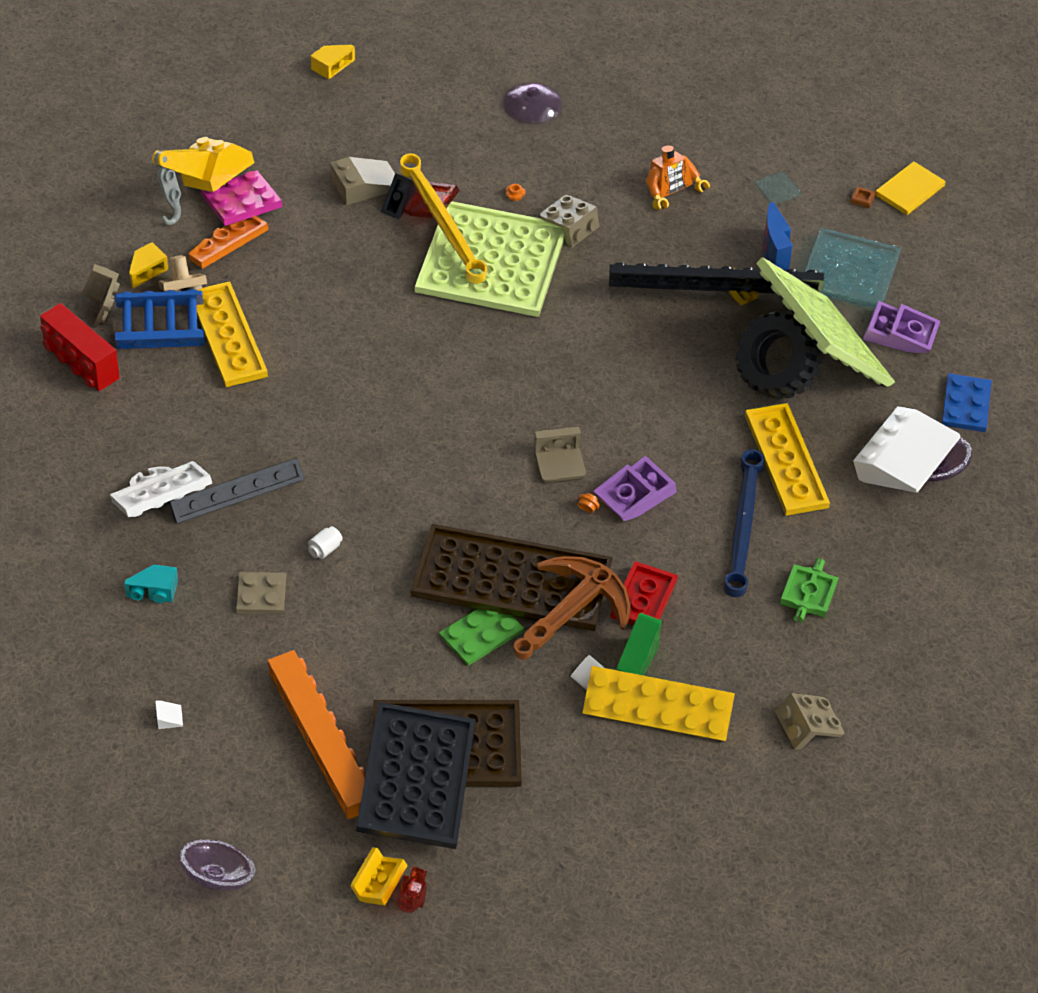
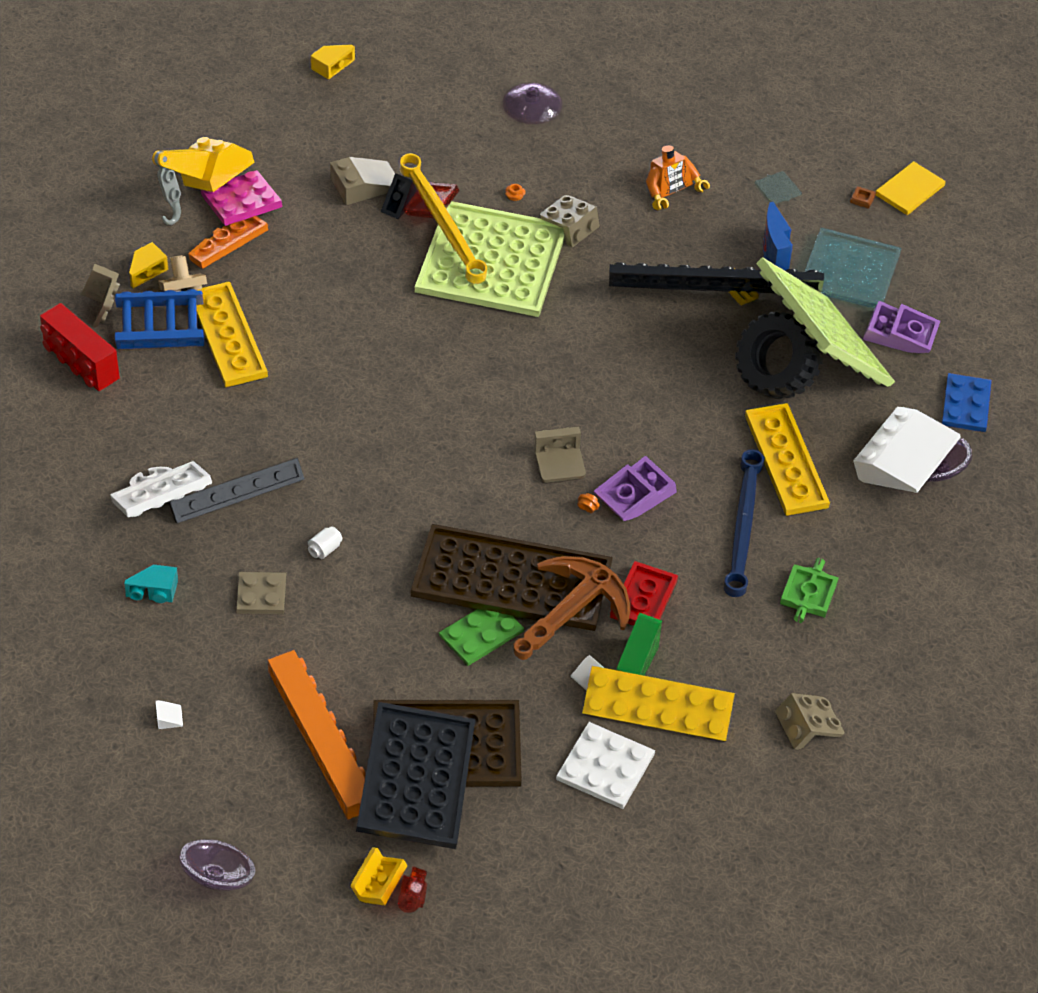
(605, 765): none -> white plate

